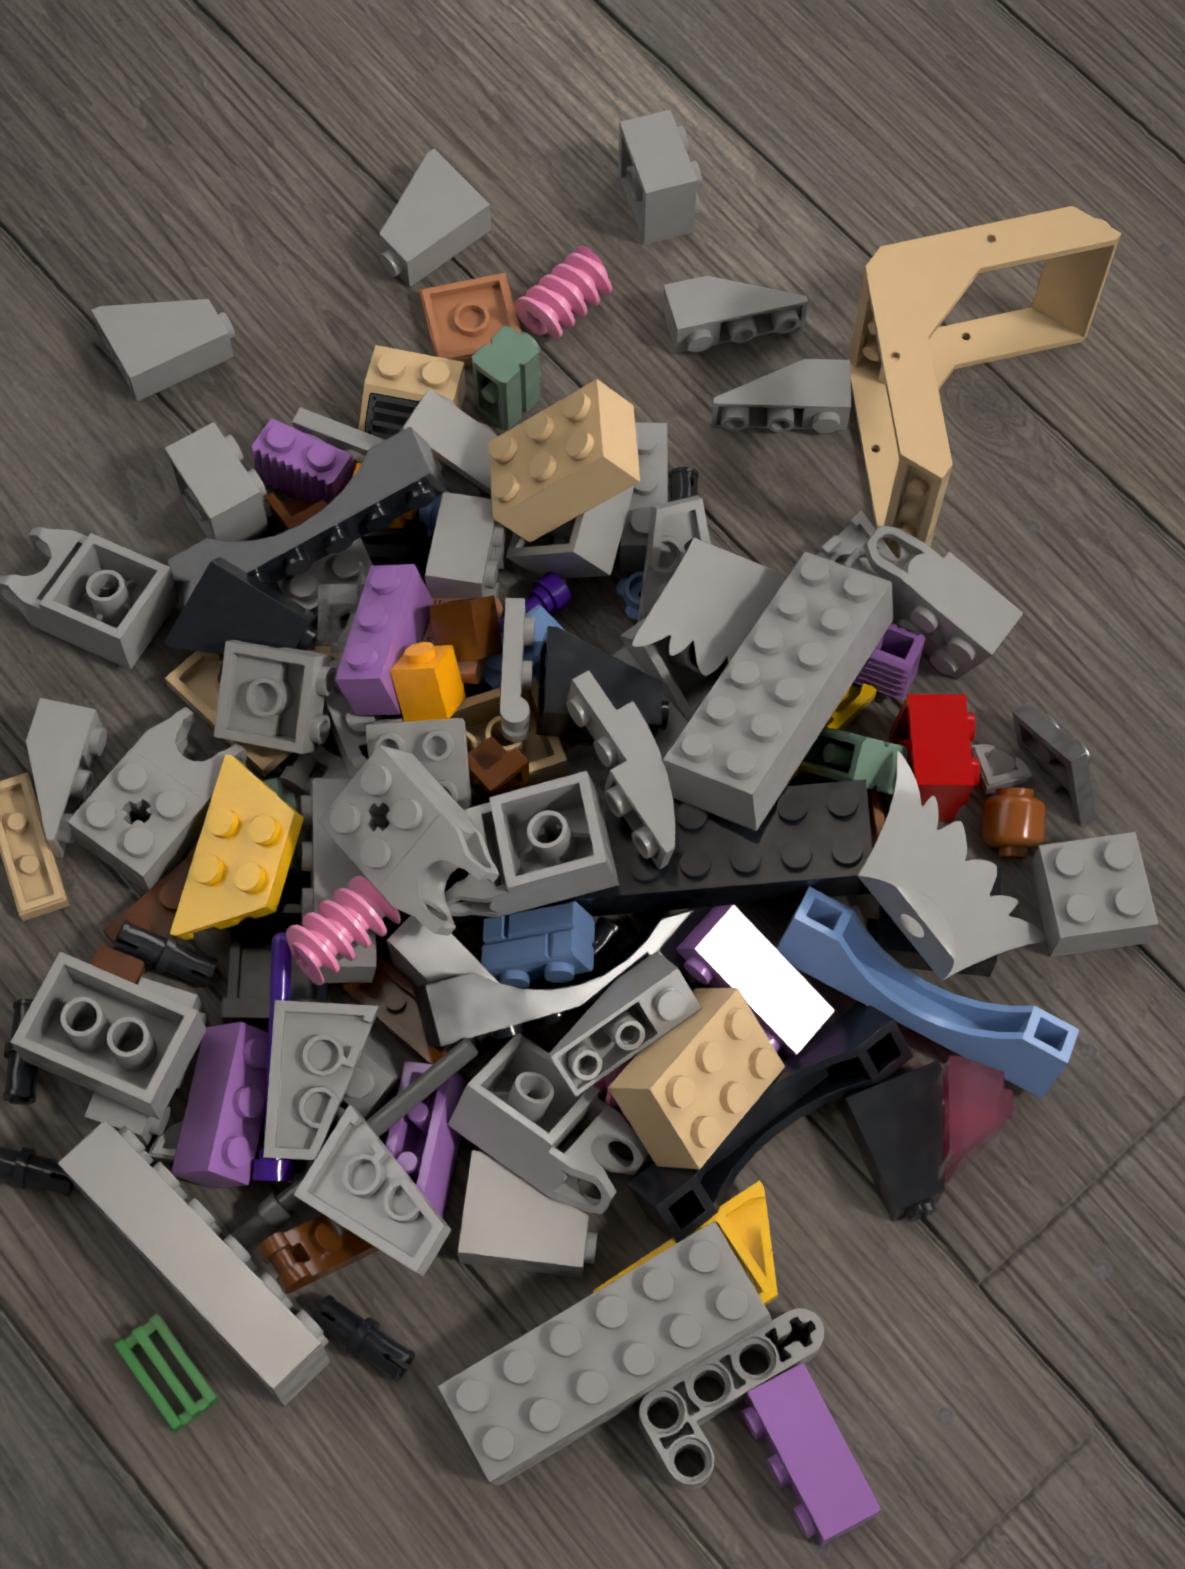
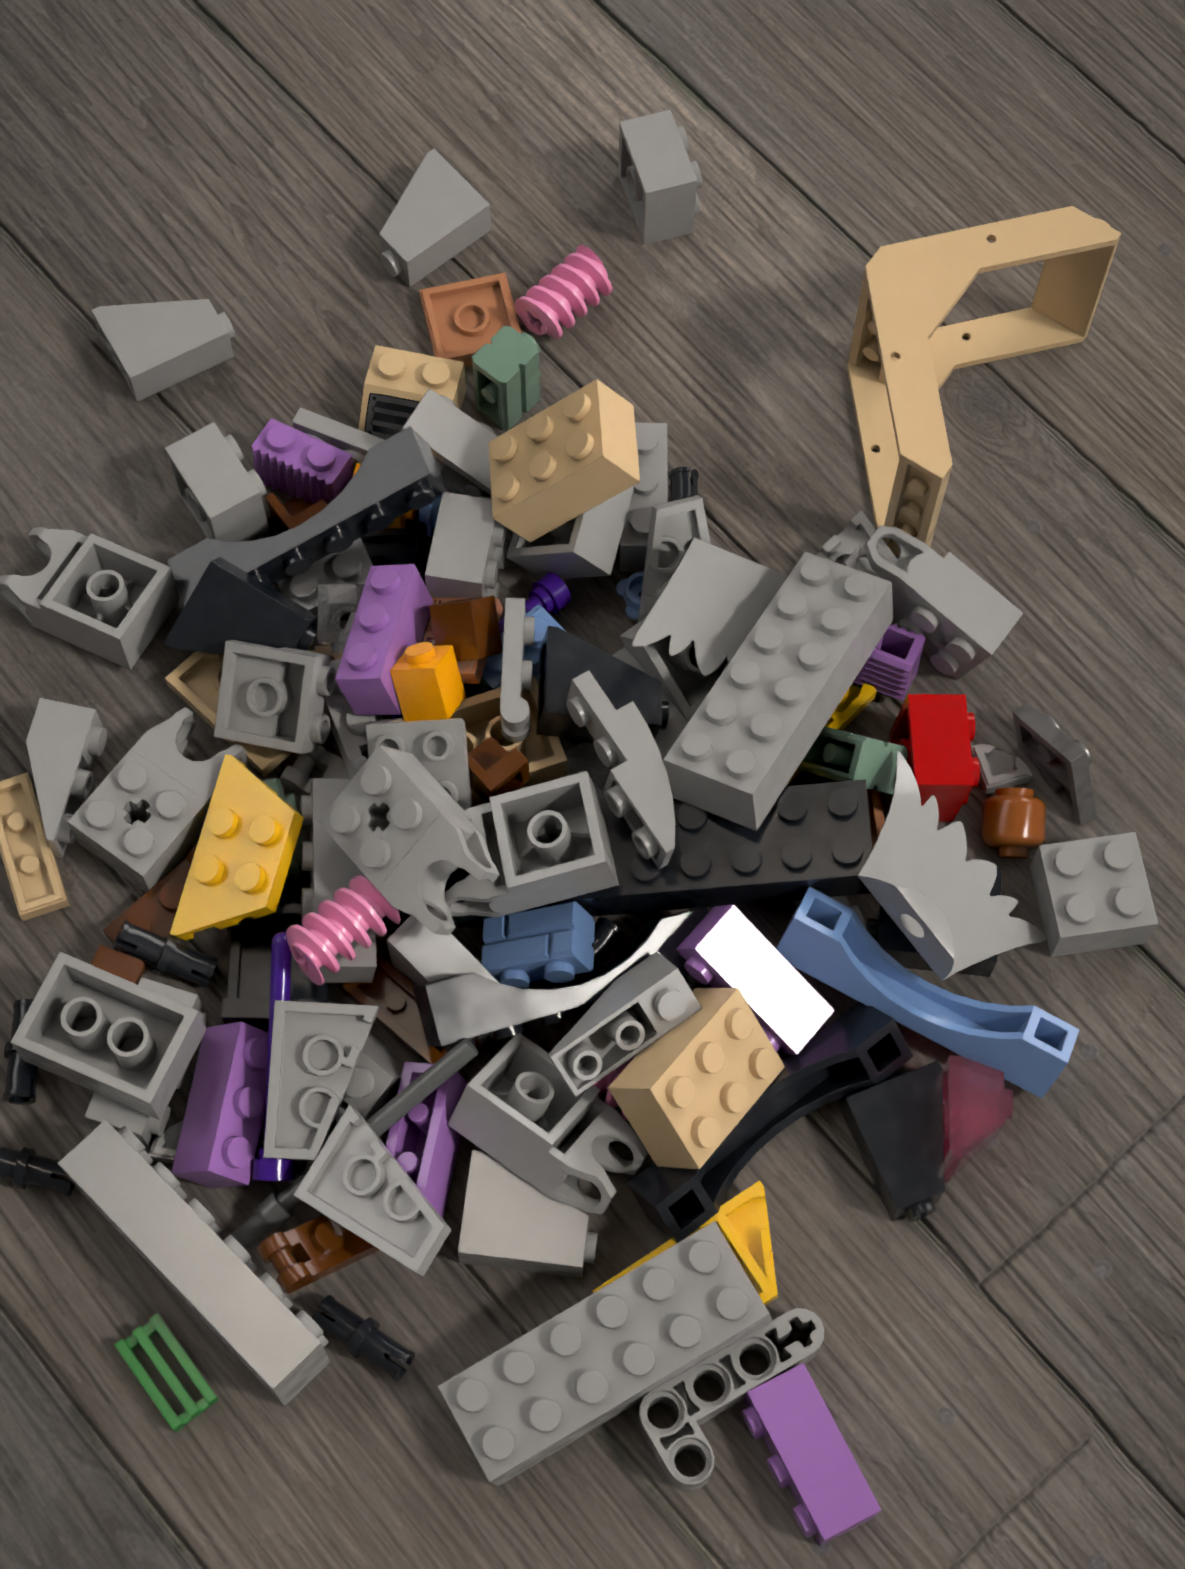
(722, 311): light grey slope -> none
(799, 396): light grey slope -> none

